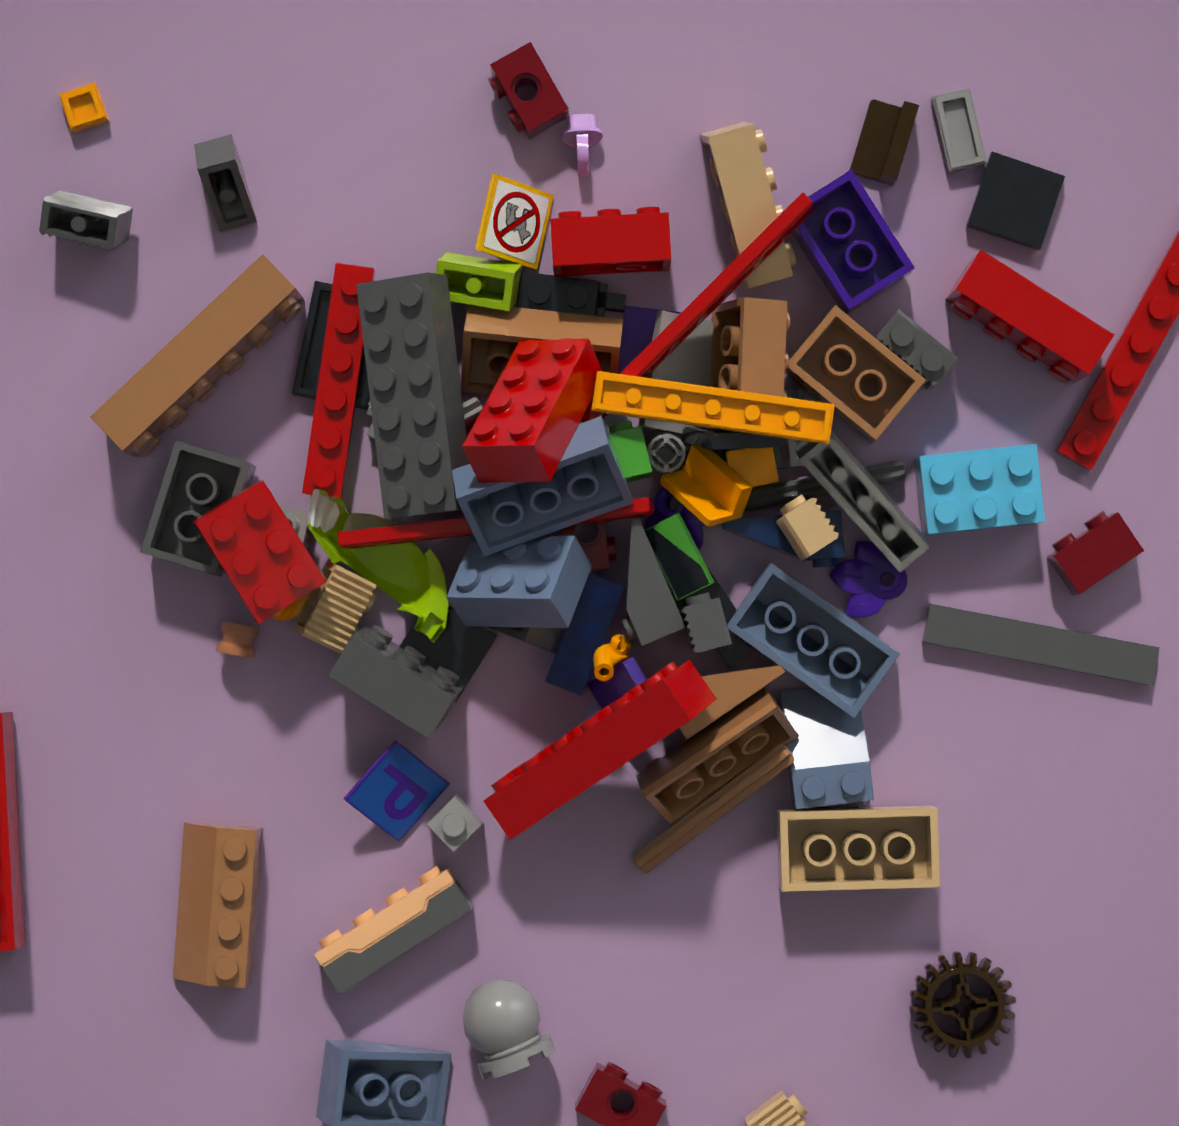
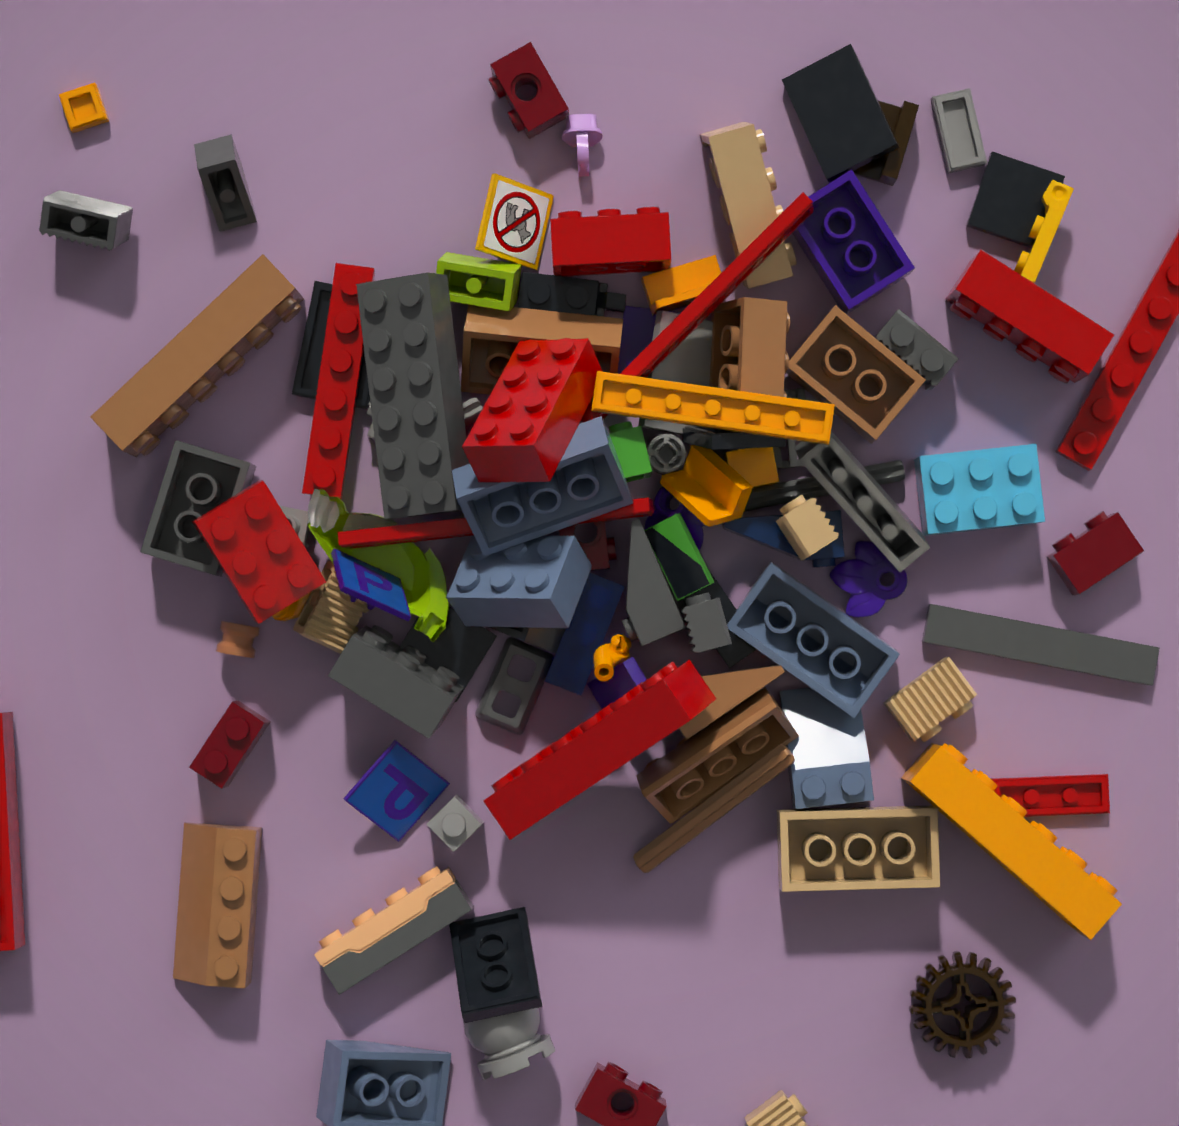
(229, 744): none -> dark red brick
(370, 585): none -> piece
(495, 965): none -> black tile
(526, 691): none -> dark grey piece
(679, 284): none -> light orange panel
(840, 113): none -> black tile
(930, 700): none -> tan brick
(1014, 843): none -> light orange brick
(1044, 229): none -> yellow hinge
(1058, 794): none -> red tile

